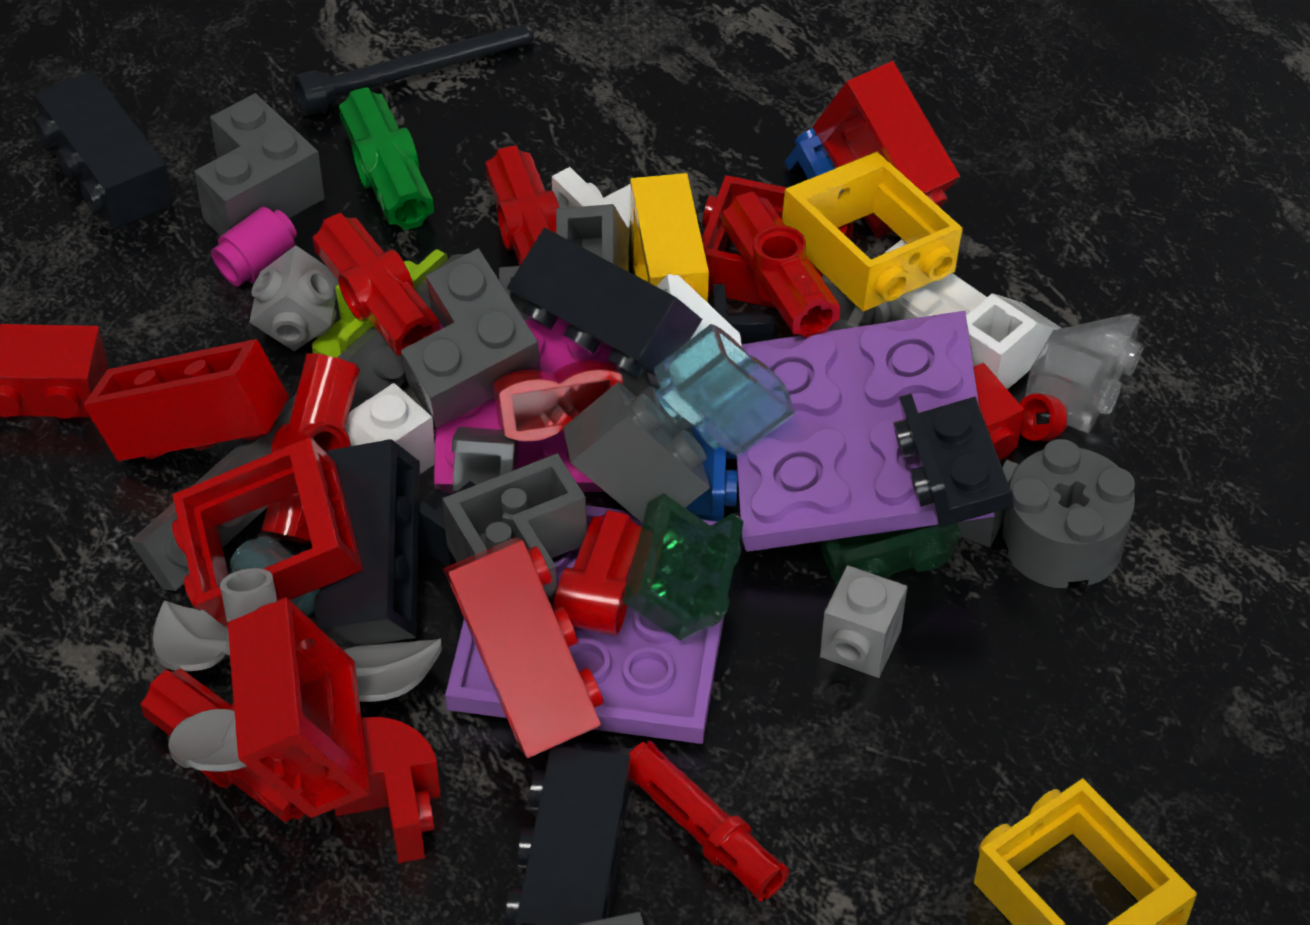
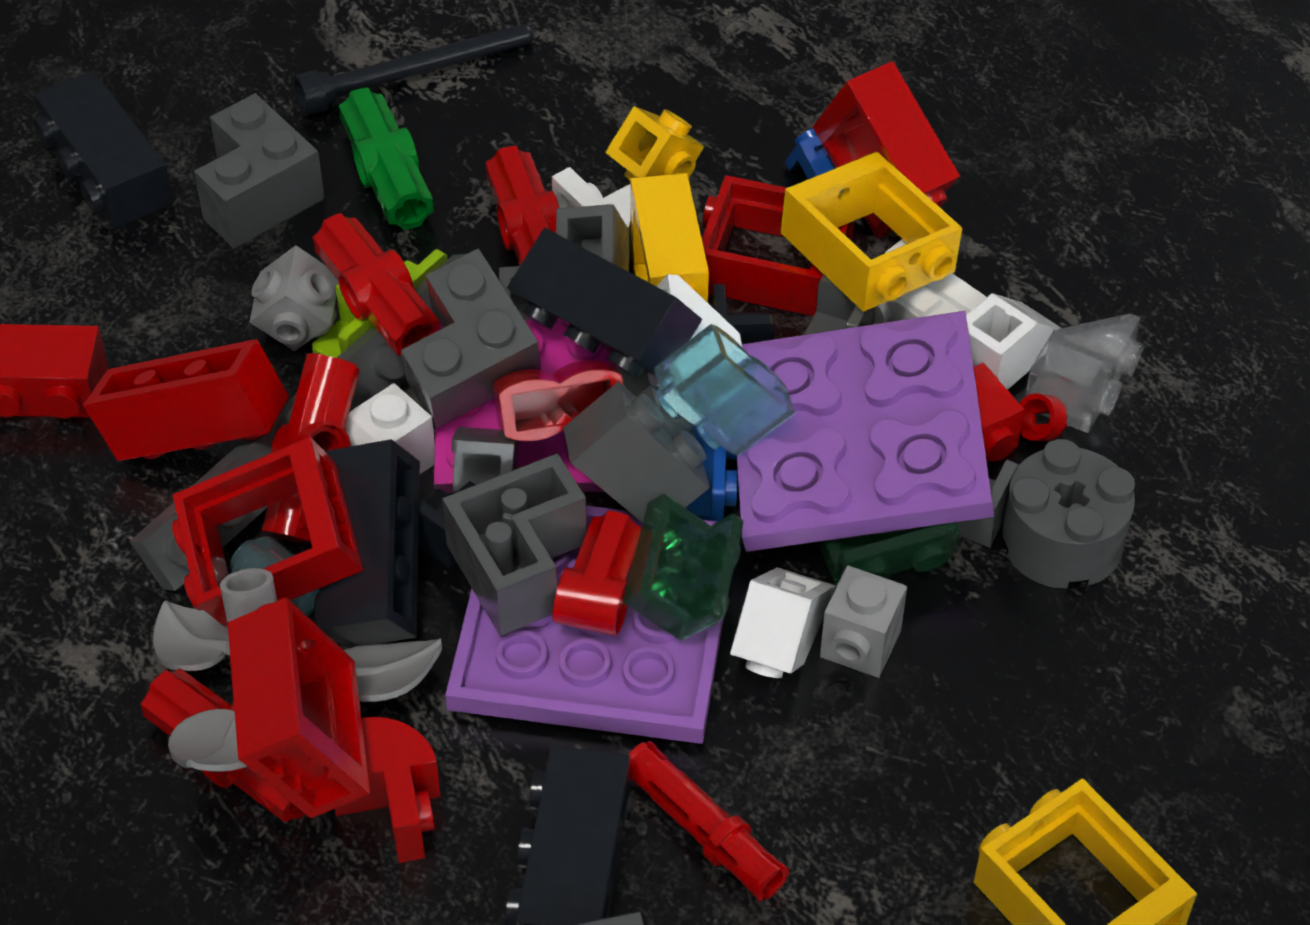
(253, 245): dark pink brick -> none
(525, 645): brick -> none
(654, 145): none -> yellow brick
(780, 265): red piece -> none
(780, 621): none -> white slope
(954, 460): black bracket -> none

